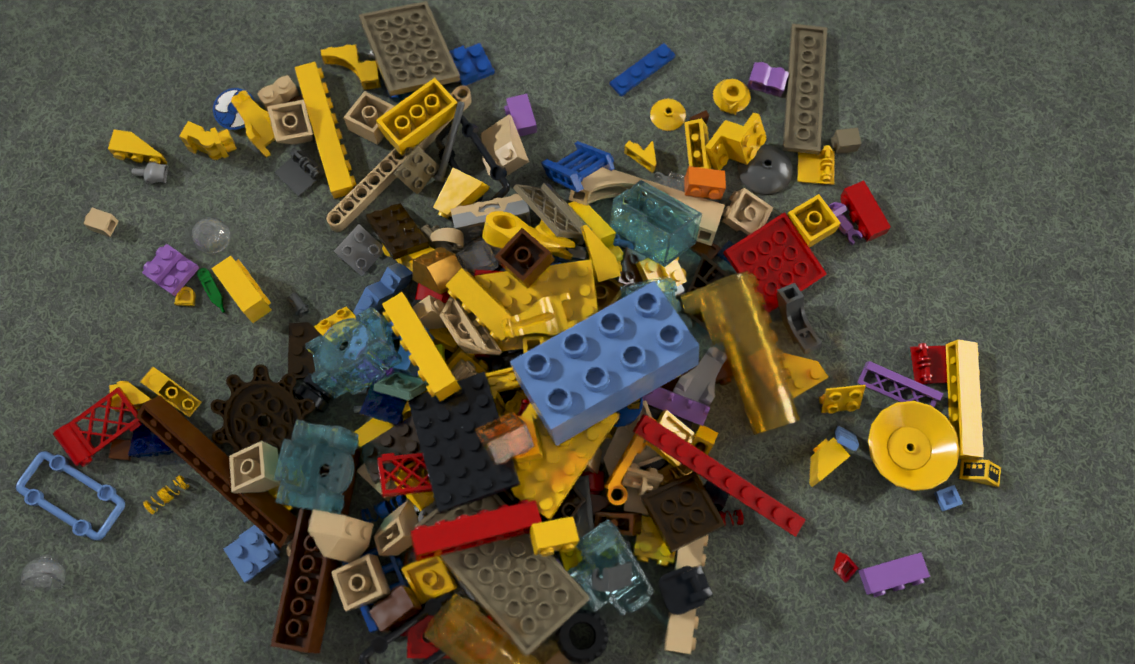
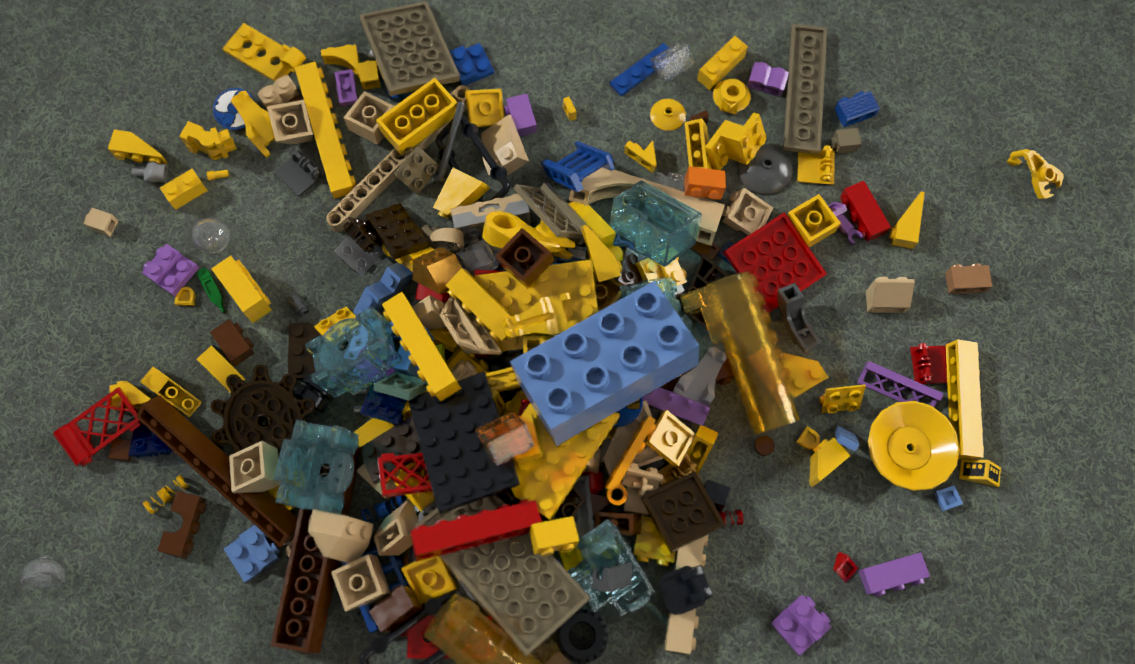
(79, 527): medium blue bar -> none
(180, 542): none -> reddish brown arch
(183, 189): none -> yellow brick
(213, 175): none -> yellow piece
(218, 365): none -> yellow slope
(232, 342): none -> reddish brown brick
(288, 56): none -> yellow hinge
(346, 87): none -> medium lavender plate
(363, 233): none -> dark brown hinge
(484, 107): none -> yellow tile
(569, 108): none -> yellow tile
(672, 61): none -> clear brick
(718, 475): red plate -> none
(722, 63): none -> yellow brick
(764, 445): none -> reddish brown tile
(801, 624): none -> medium lavender plate
(808, 439): none -> yellow tile
(857, 108): none -> blue brick
(890, 295): none -> tan slope
(907, 229): none -> yellow slope
(968, 279): none -> medium nougat brick
(1040, 169): none -> yellow animal

